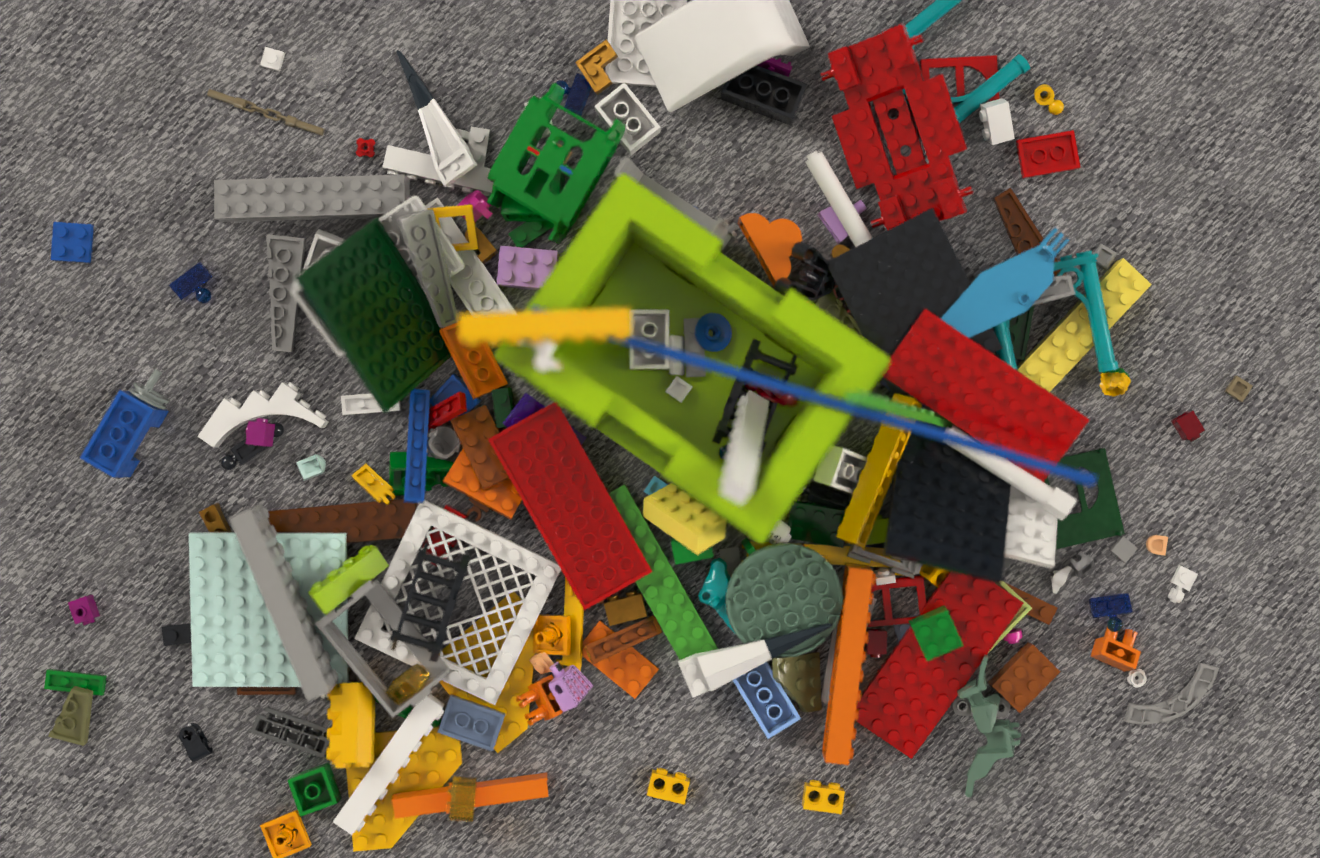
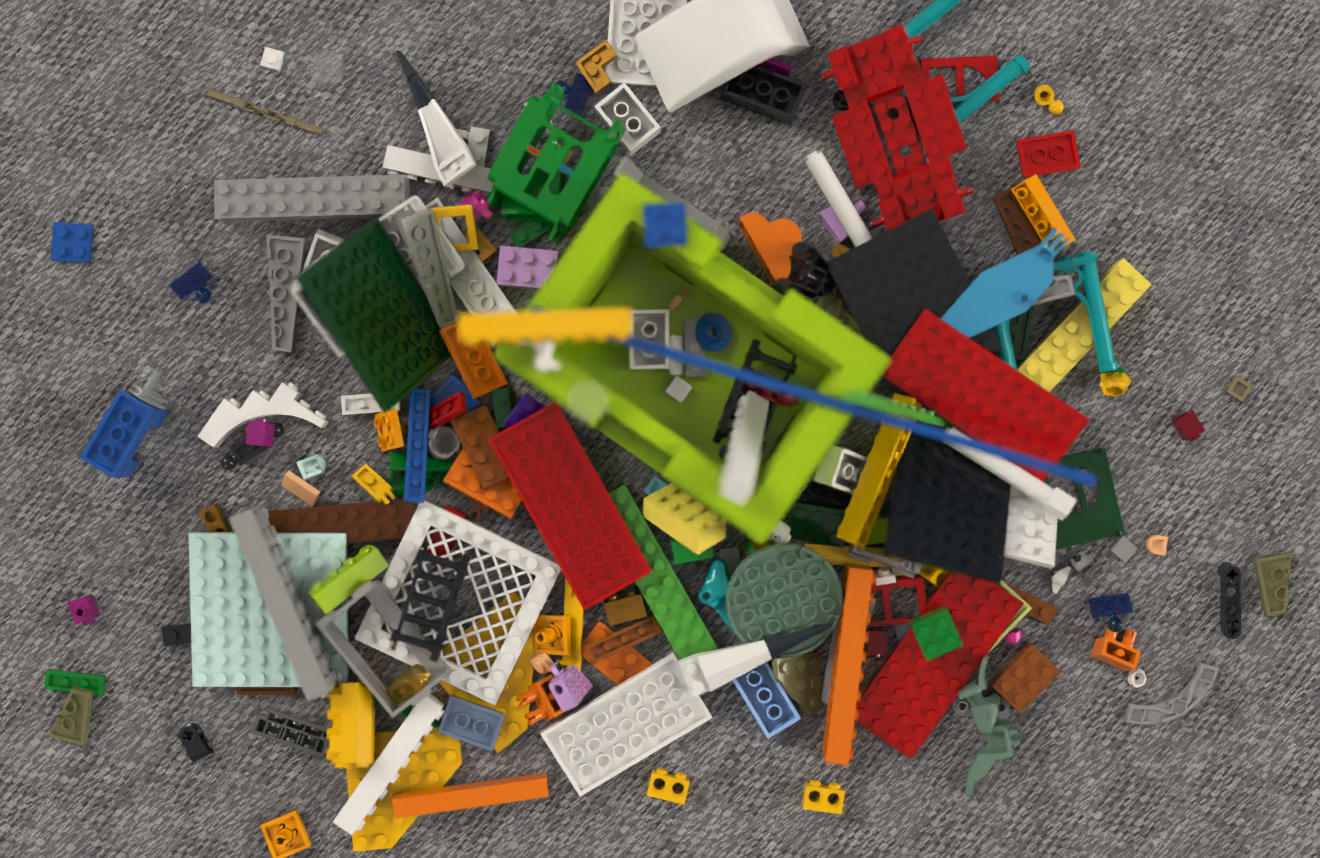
(300, 488): none -> light nougat tile
(314, 789): green brick -> none
(370, 147): red plate -> none
(390, 430): none -> light orange plate
(462, 798): clear yellow brick -> none
(587, 401): none -> clear tile
(625, 725): none -> white plate
(665, 225): none -> blue plate
(678, 298): none -> light nougat tile
(837, 103): none -> black wheel
(996, 121): white brick -> none
(1041, 209): none -> light orange brick
(1105, 257): light grey tile -> none
(1183, 579): white plate -> none
(1226, 602): none -> black beam
(1272, 580): none -> olive wing

